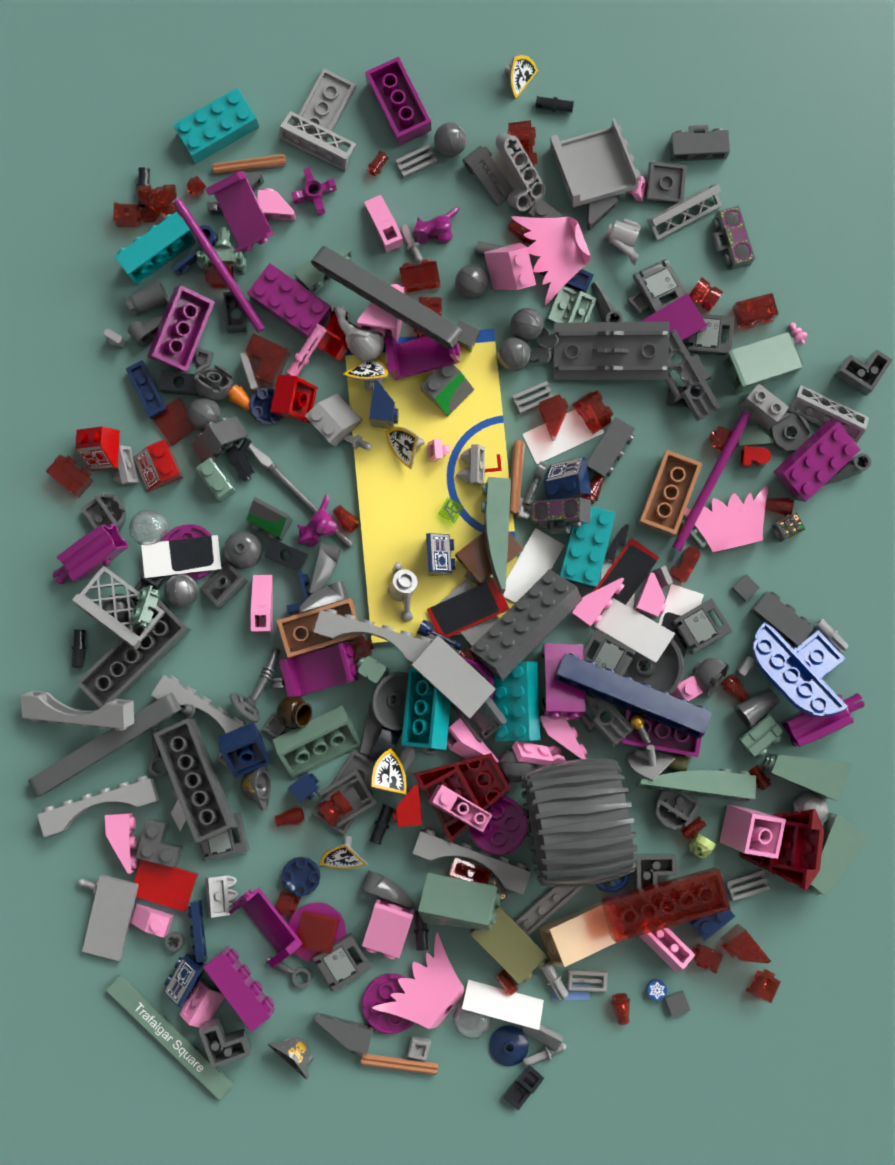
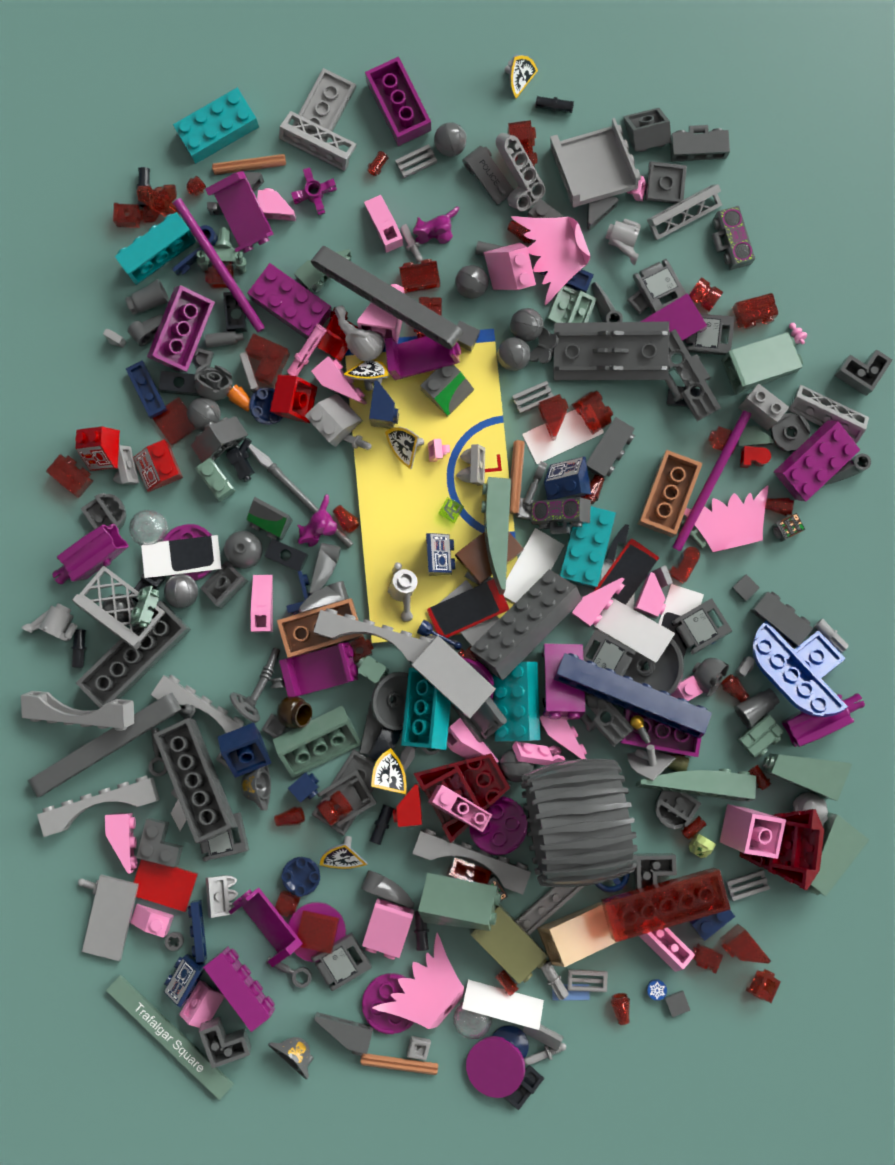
(55, 622): none -> light grey piece
(223, 339): none -> dark grey cylinder
(331, 377): none -> bright pink slope
(495, 1067): none -> magenta tile
(648, 129): none -> dark grey slope

